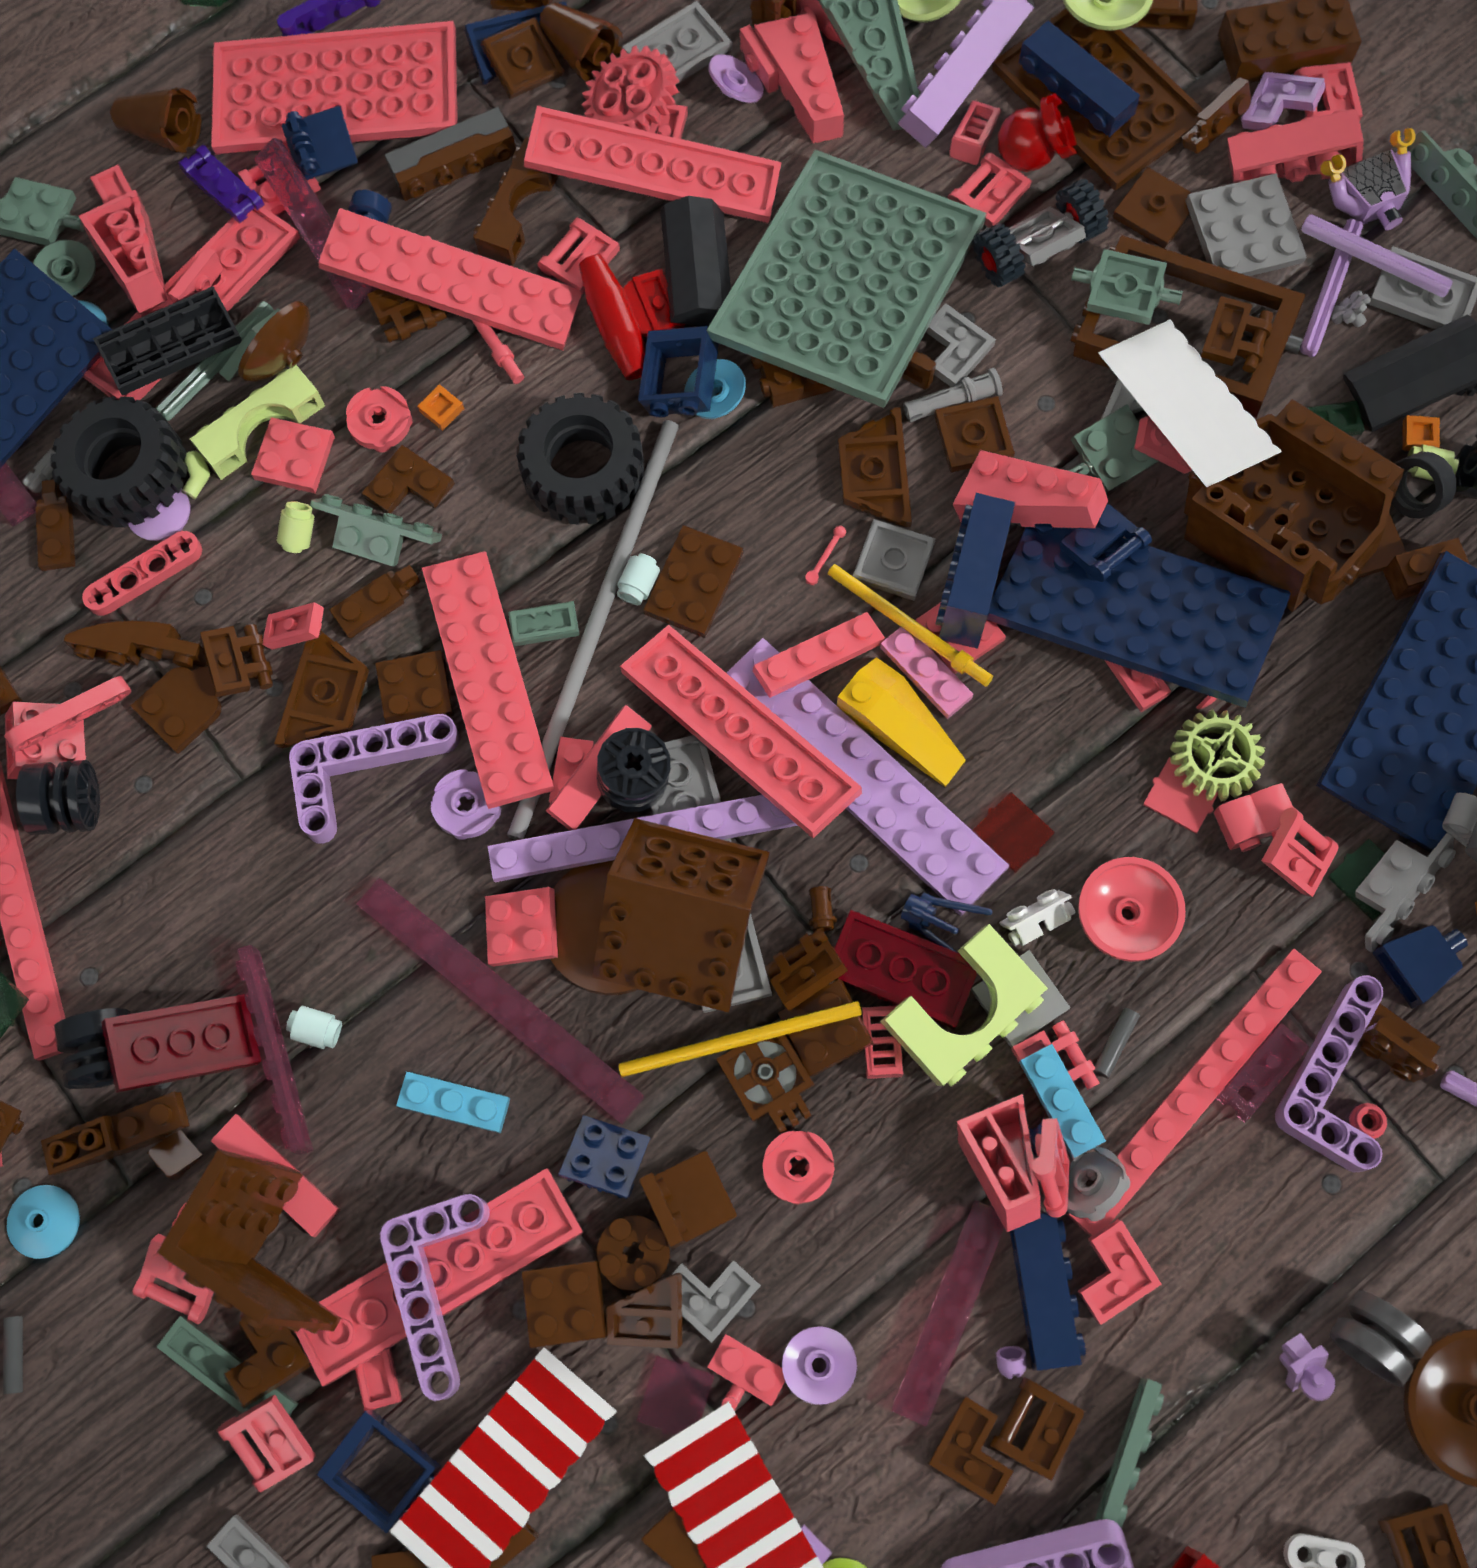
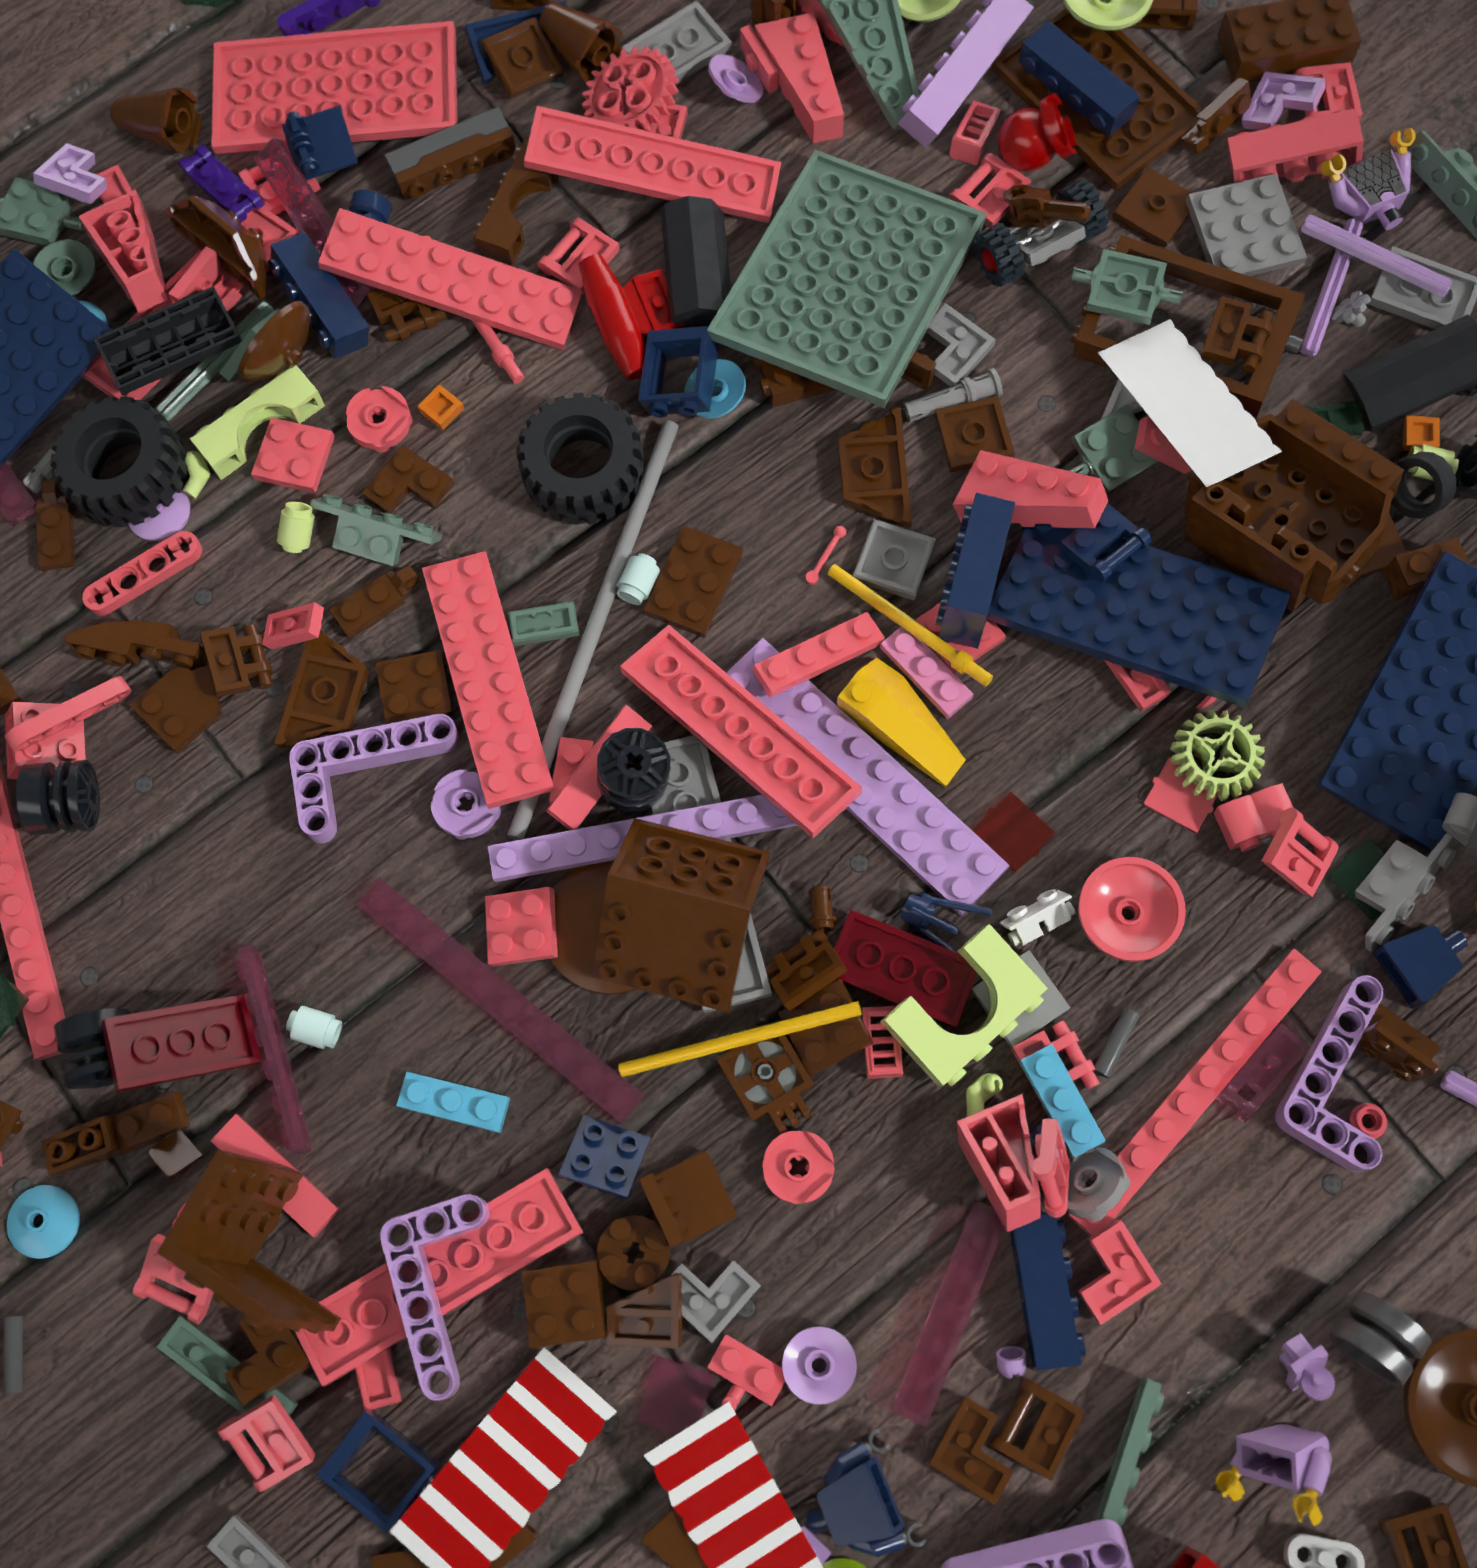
(69, 175): none -> lavender plate
(222, 231): none -> reddish brown wedge
(332, 312): none -> dark blue brick
(860, 1504): none -> dark blue torso
(981, 1091): none -> yellowish green arm
(1036, 209): none -> reddish brown connector
(1284, 1458): none -> lavender torso

